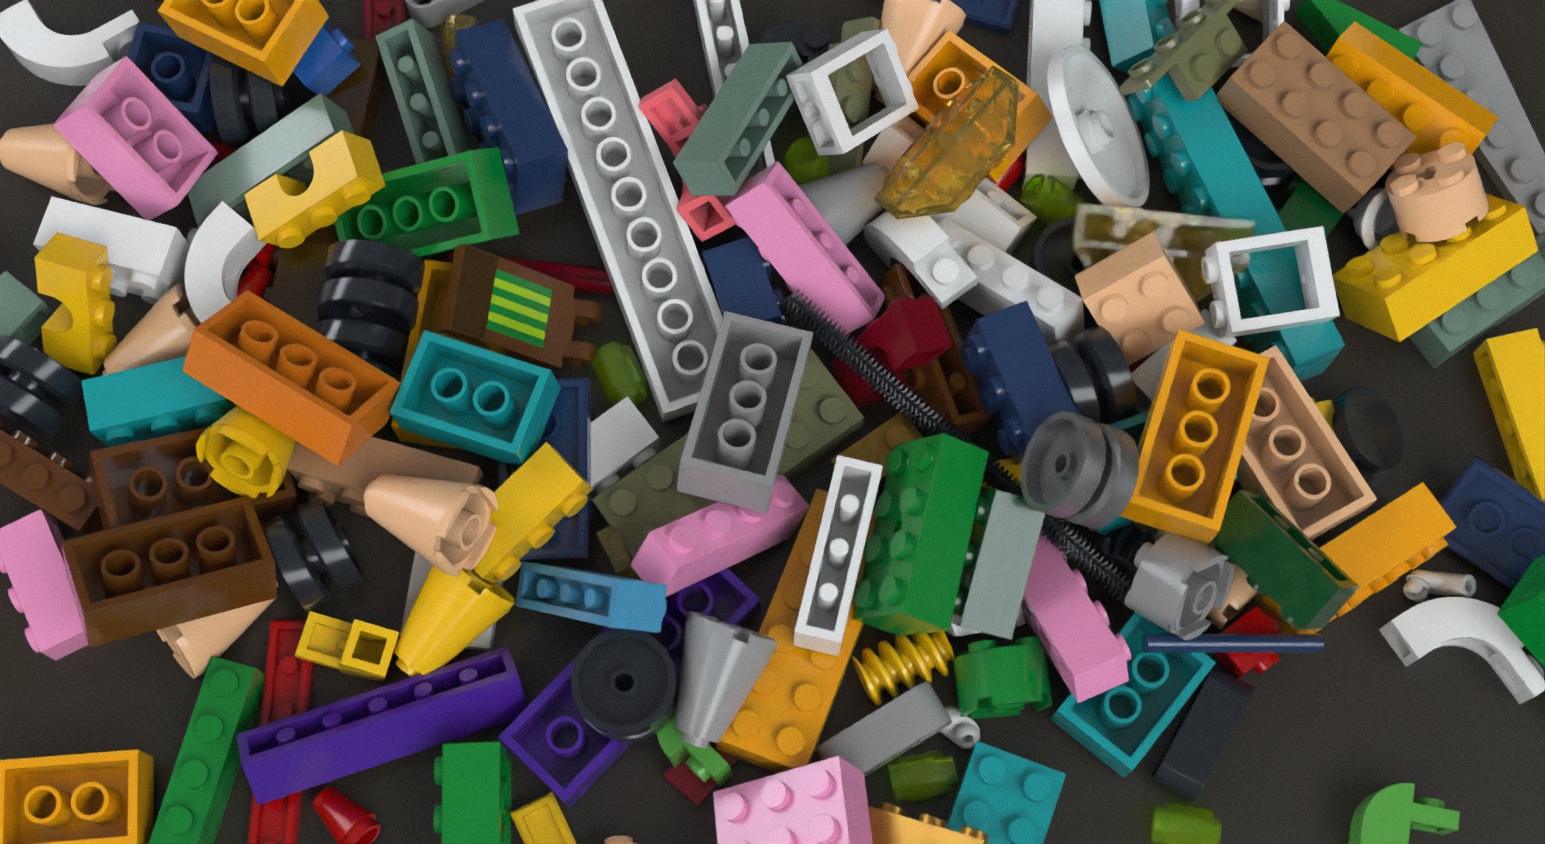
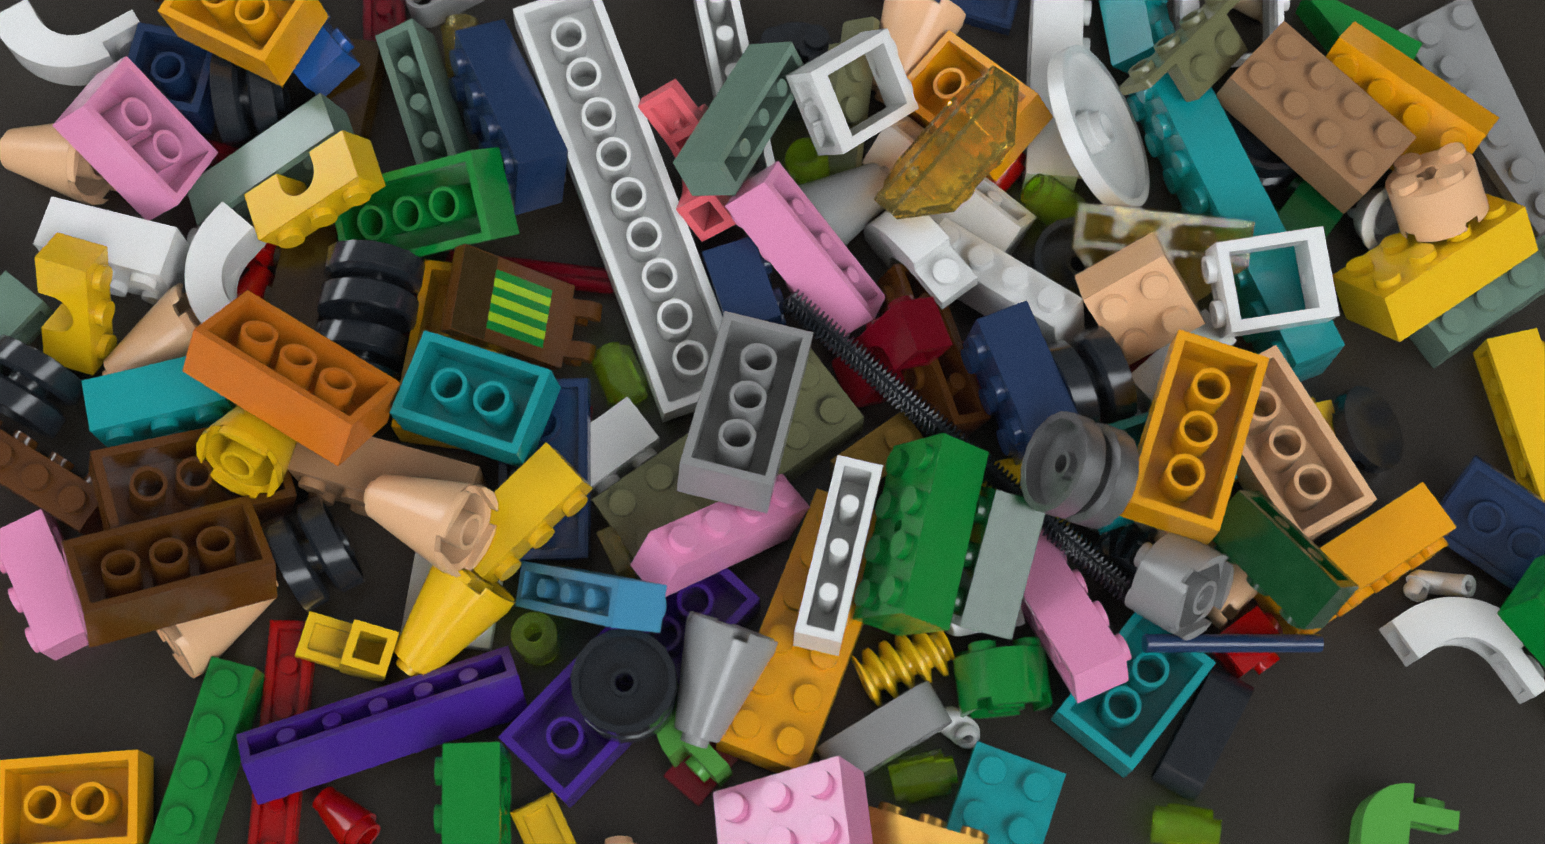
(542, 650): none -> clear neon green brick

